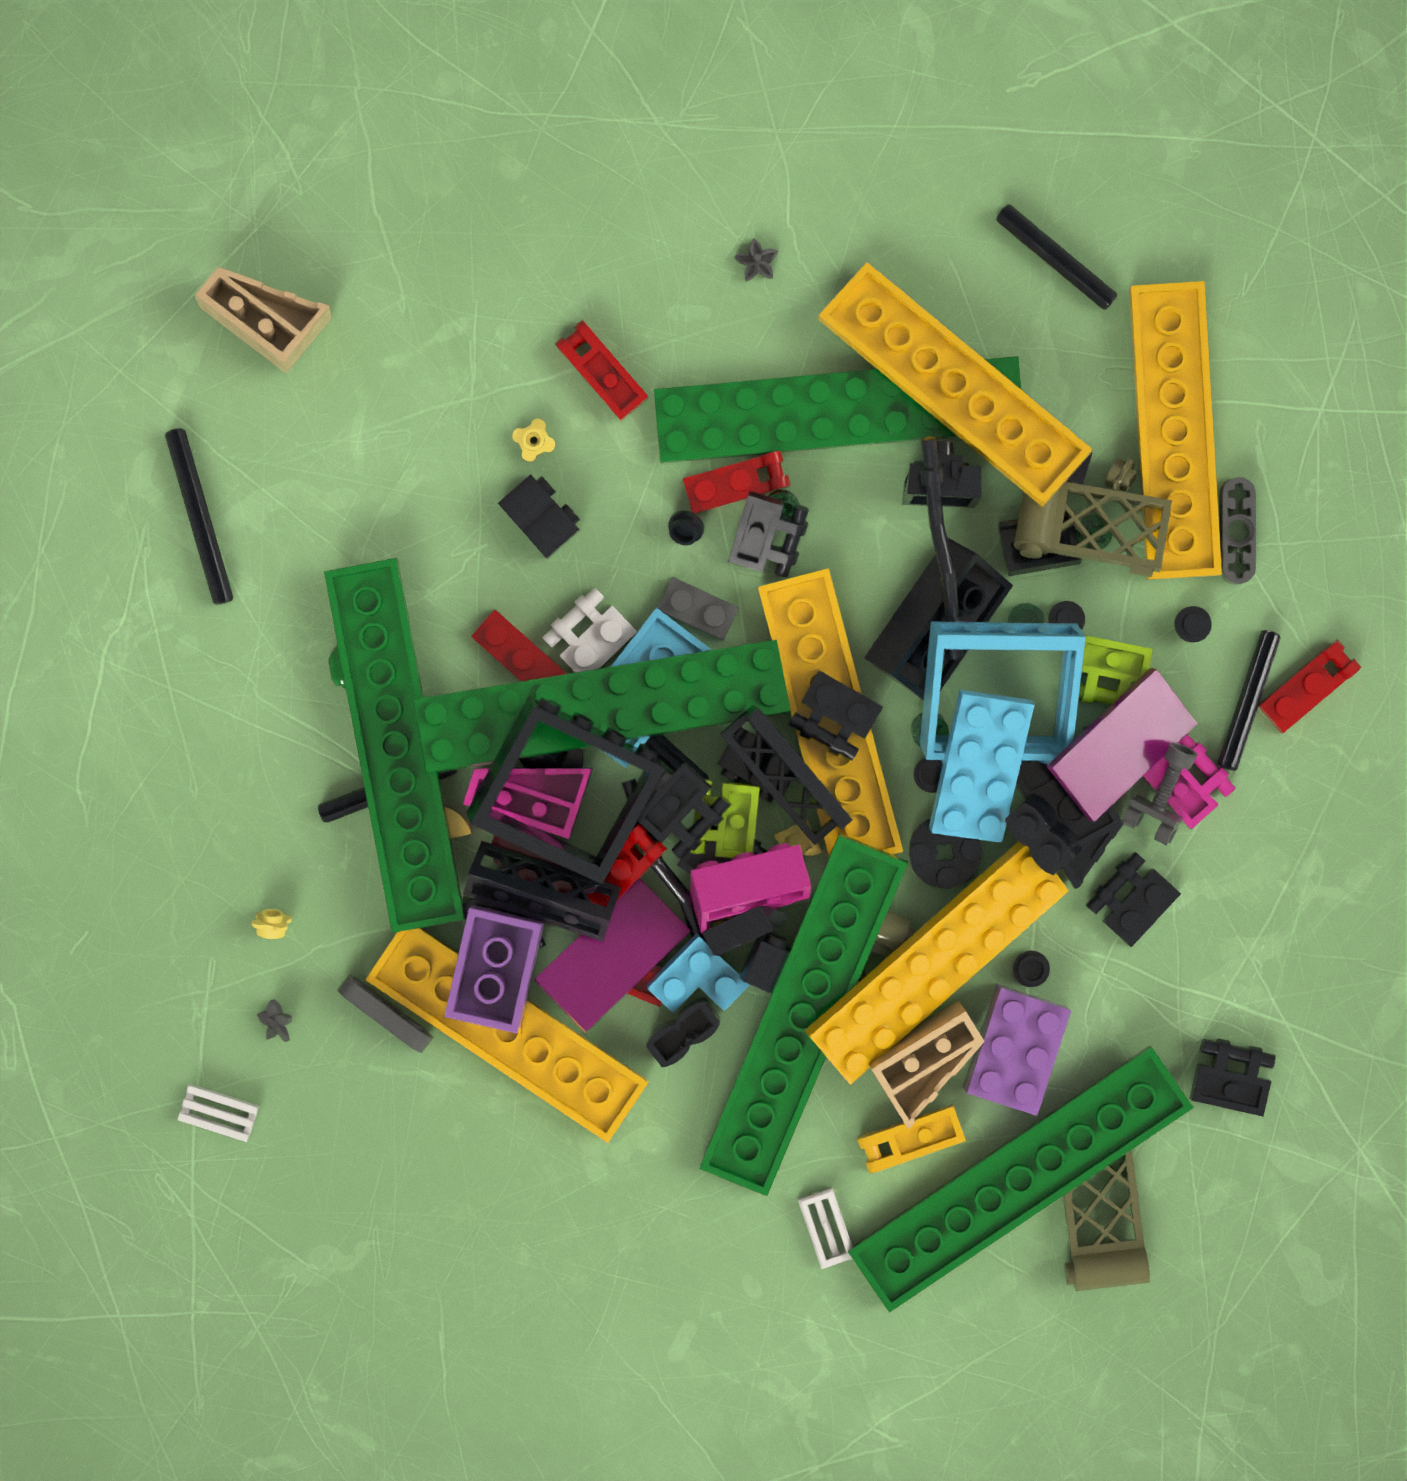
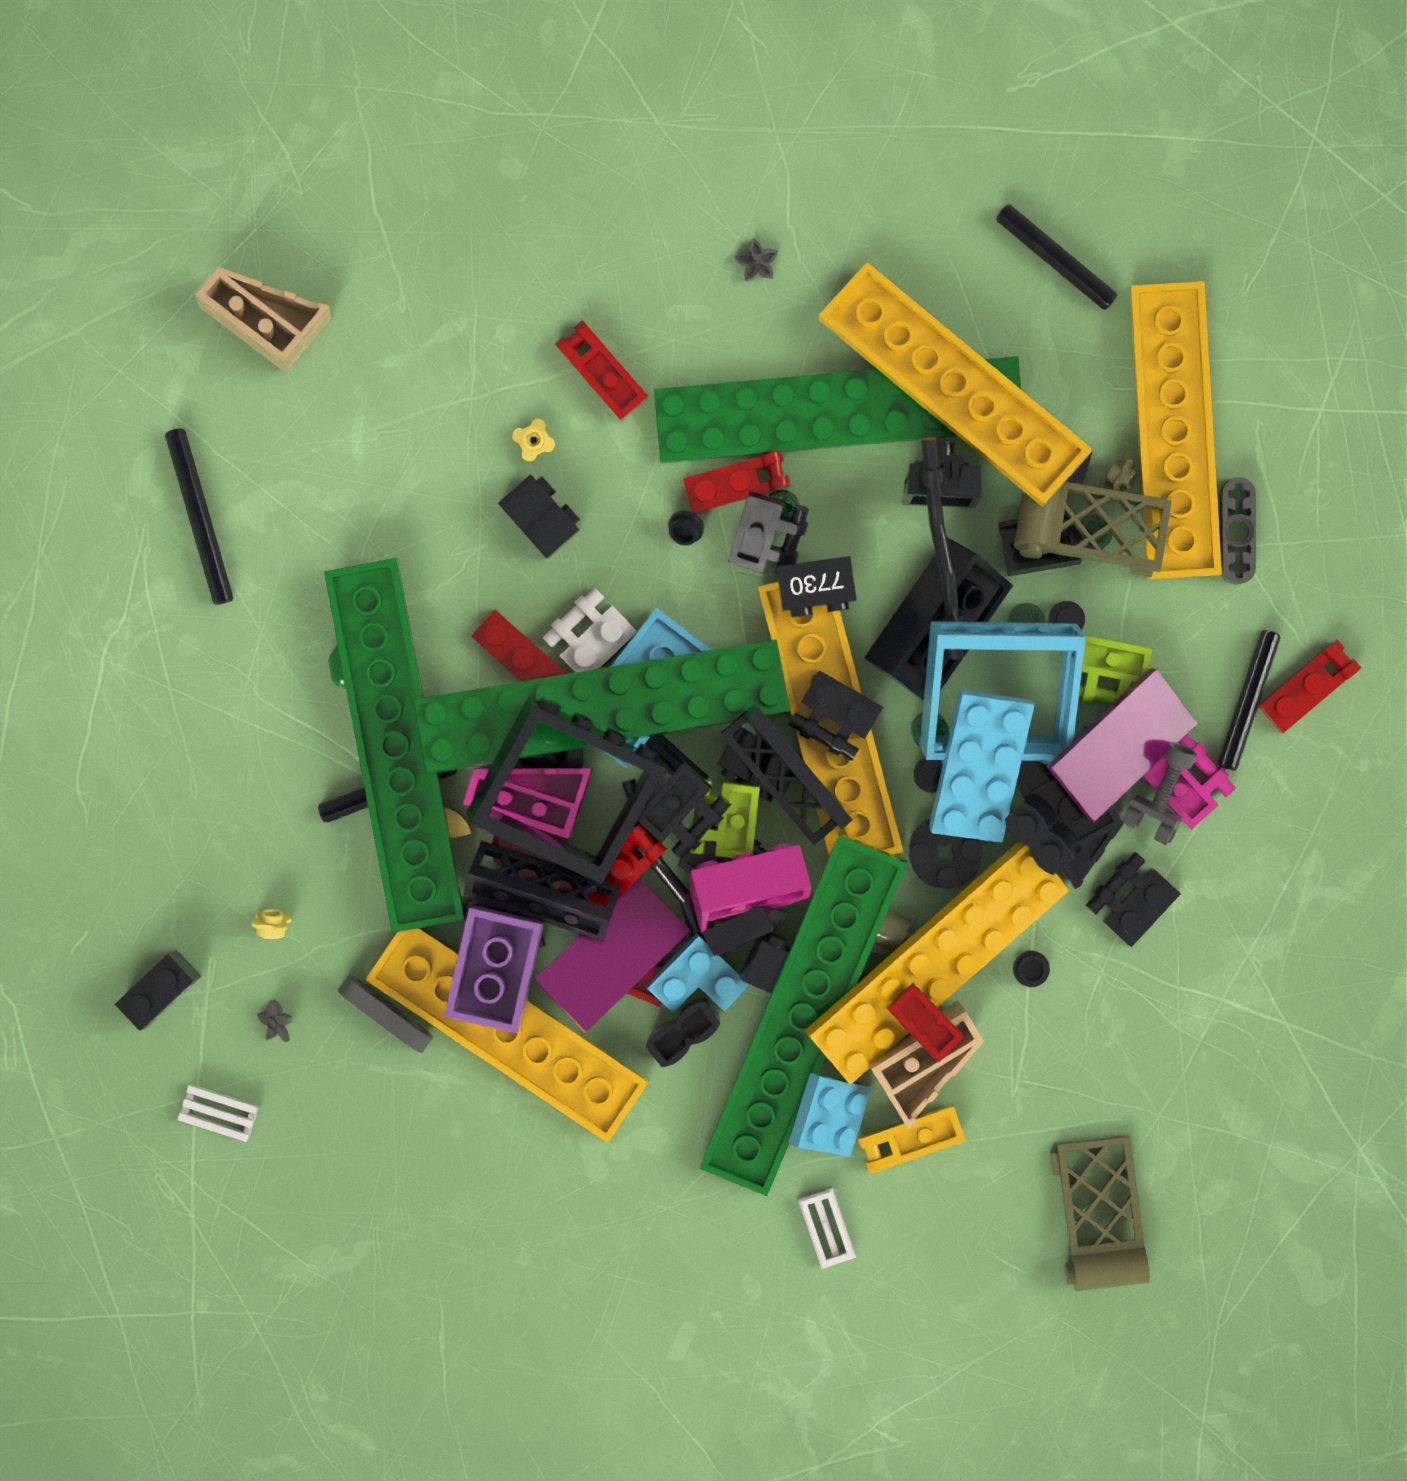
(158, 990): none -> black brick
(698, 608): dark grey plate -> none
(794, 836): light yellow tile -> none
(816, 585): none -> black brick
(830, 1115): none -> medium azure plate
(925, 1022): none -> red plate
(1018, 1049): medium lavender brick -> none
(1020, 1178): green plate -> none
(1193, 624): black plate -> none
(1229, 1088): black plate -> none

